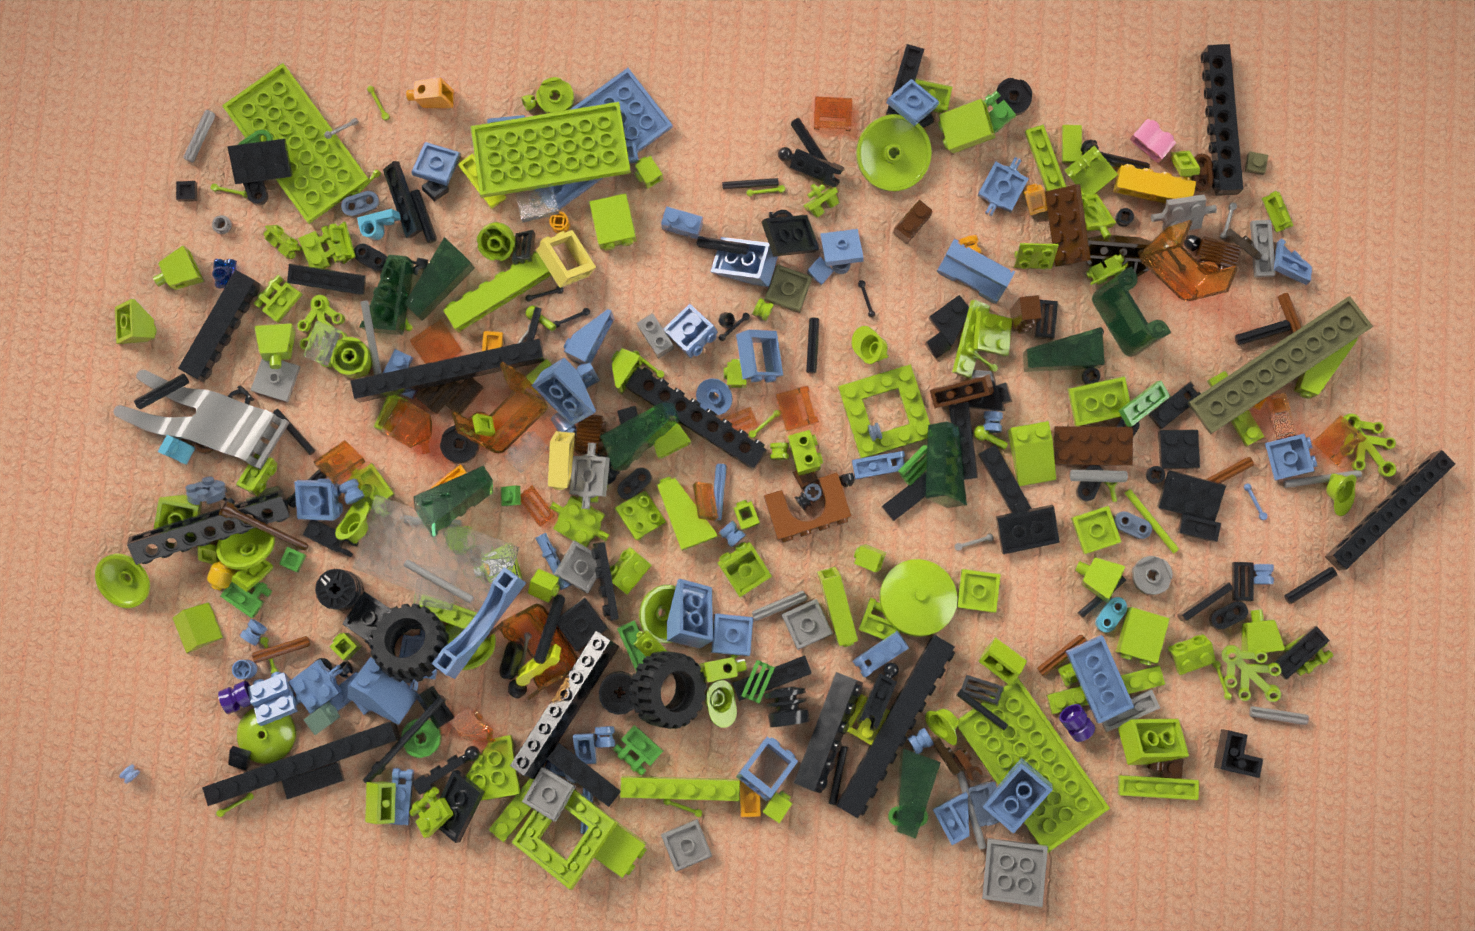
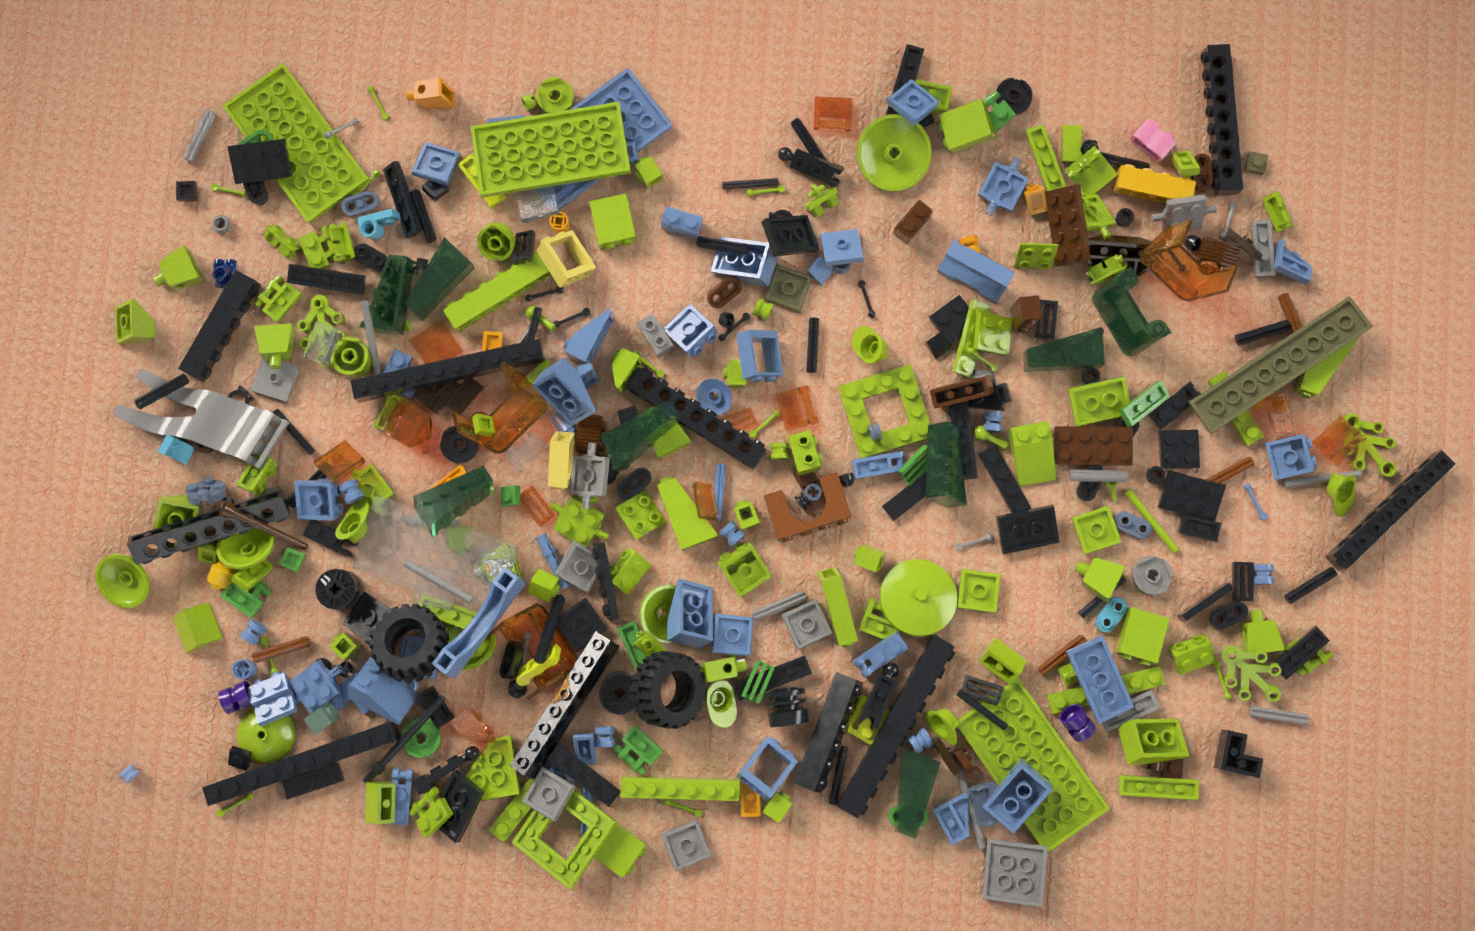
(724, 294): none -> reddish brown plate

